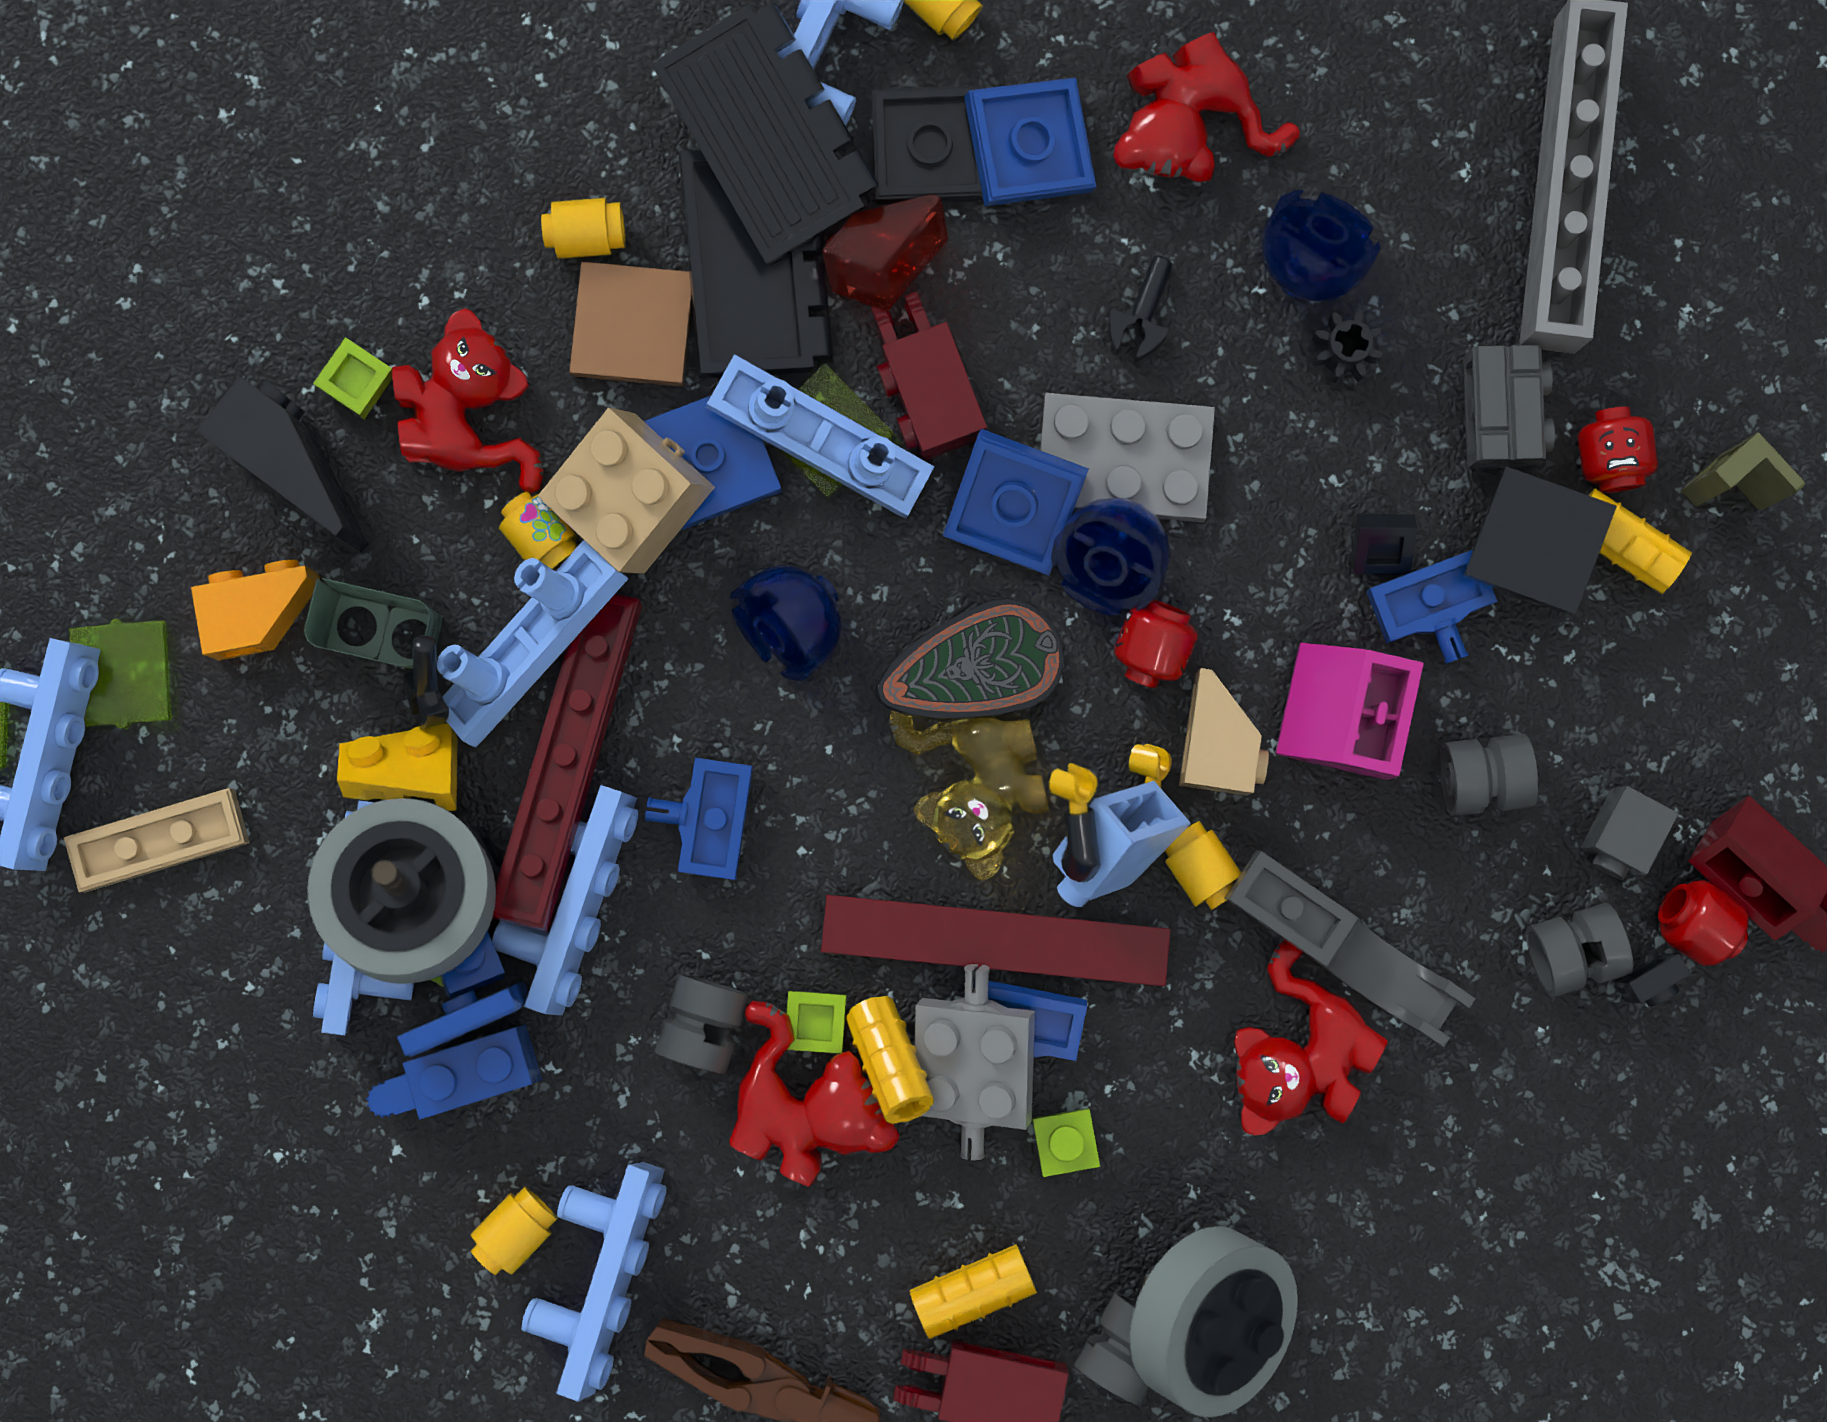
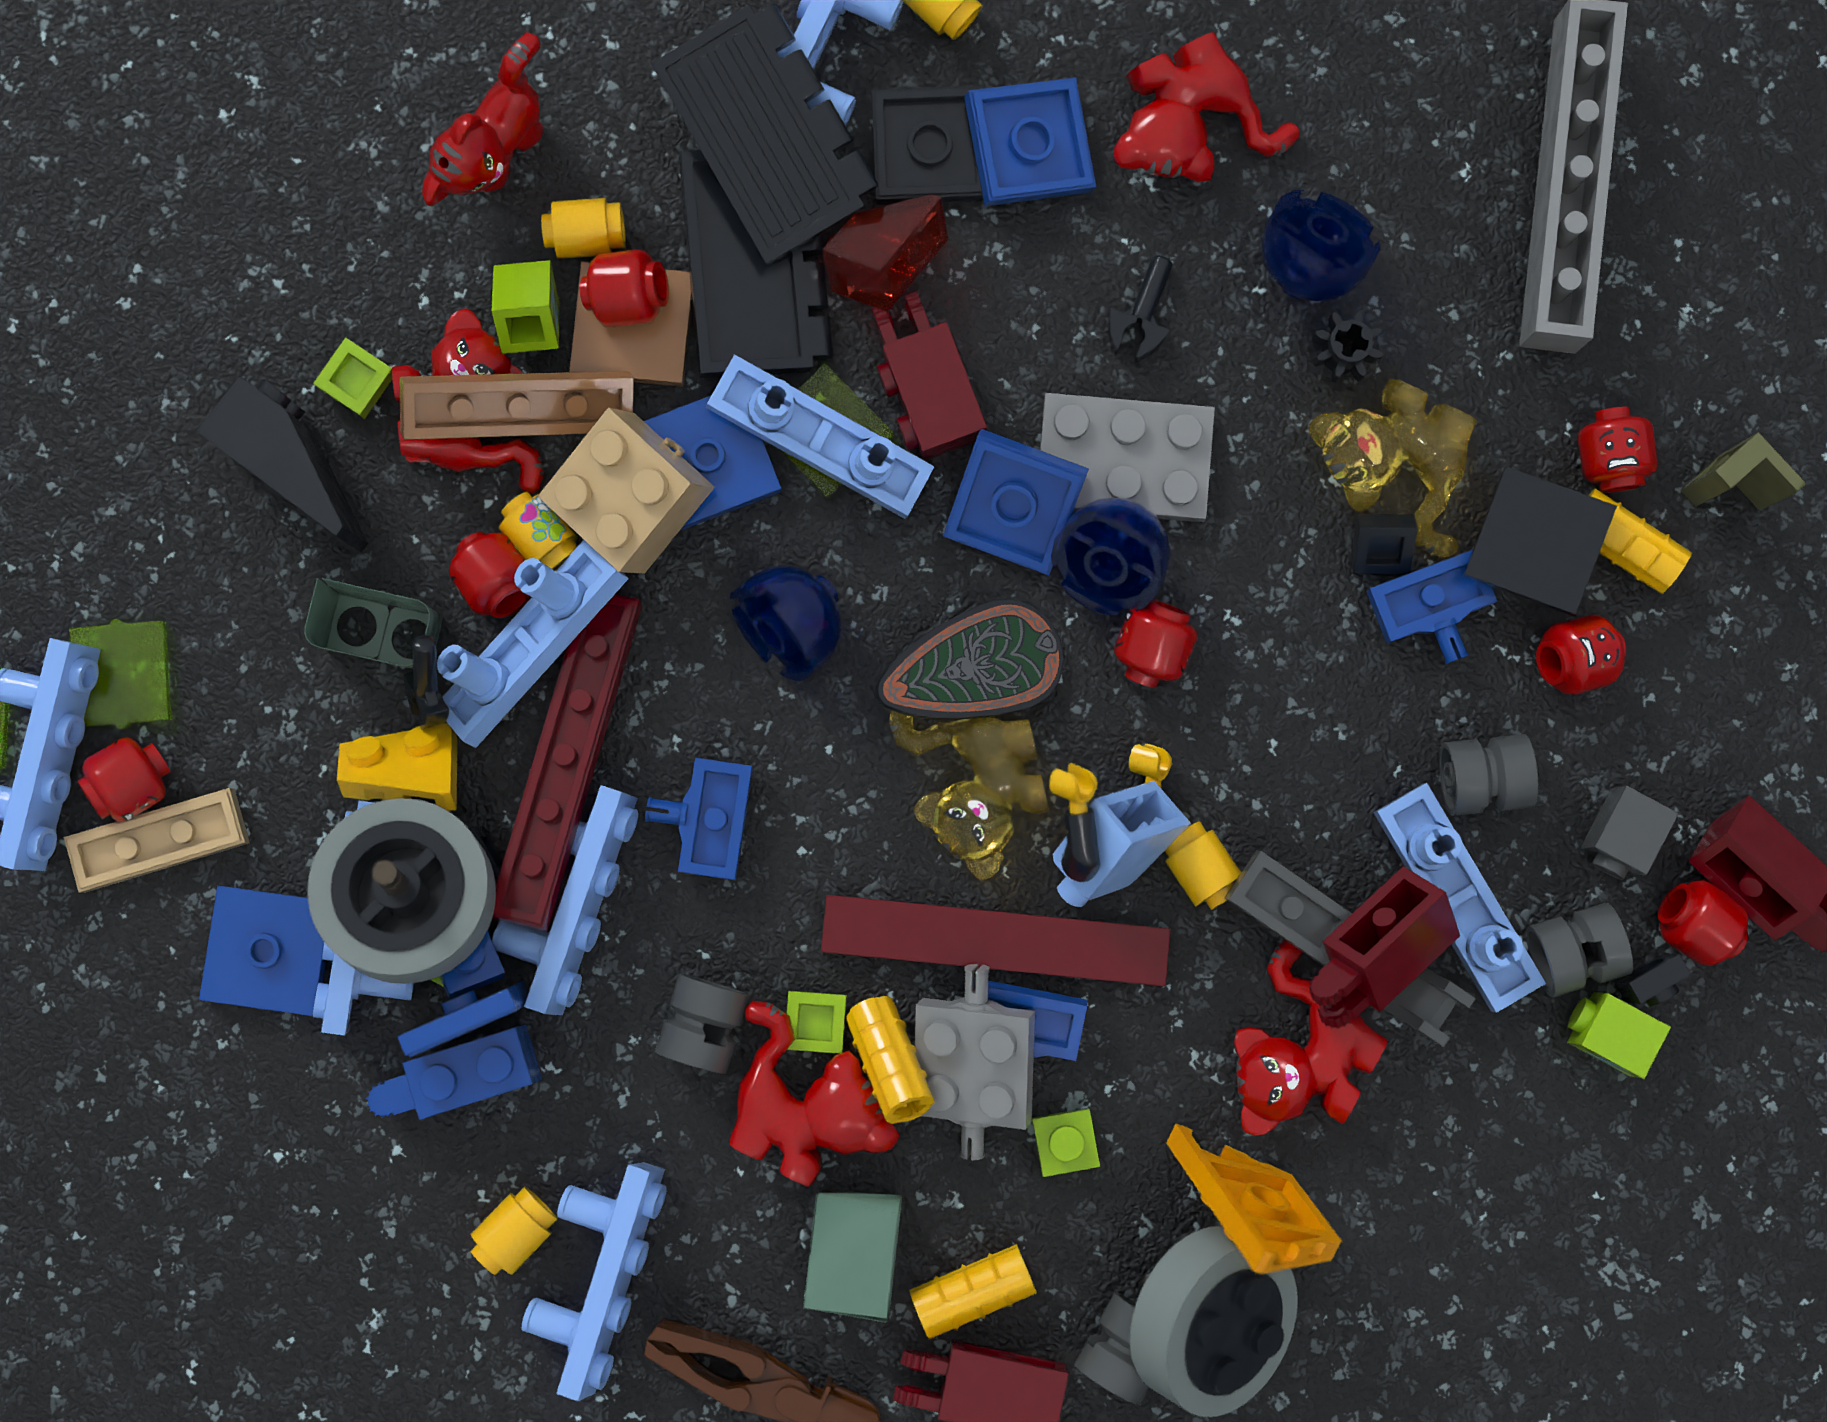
(124, 779): none -> red head
(250, 612): light orange slope -> none
(262, 952): none -> blue plate
(480, 146): none -> red animal
(486, 572): none -> red head
(510, 403): none -> medium nougat plate
(525, 307): none -> lime brick
(624, 288): none -> red head
(853, 1253): none -> sand green piece
(1220, 741): tan slope -> none
(1257, 1206): none -> light orange wing
(1349, 709): dark pink slope -> none
(1369, 448): none -> clear yellow animal
(1383, 947): none -> dark red hinge
(1487, 939): none -> light blue plate
(1507, 407): dark grey brick -> none
(1581, 654): none -> red head
(1616, 1033): none -> lime brick

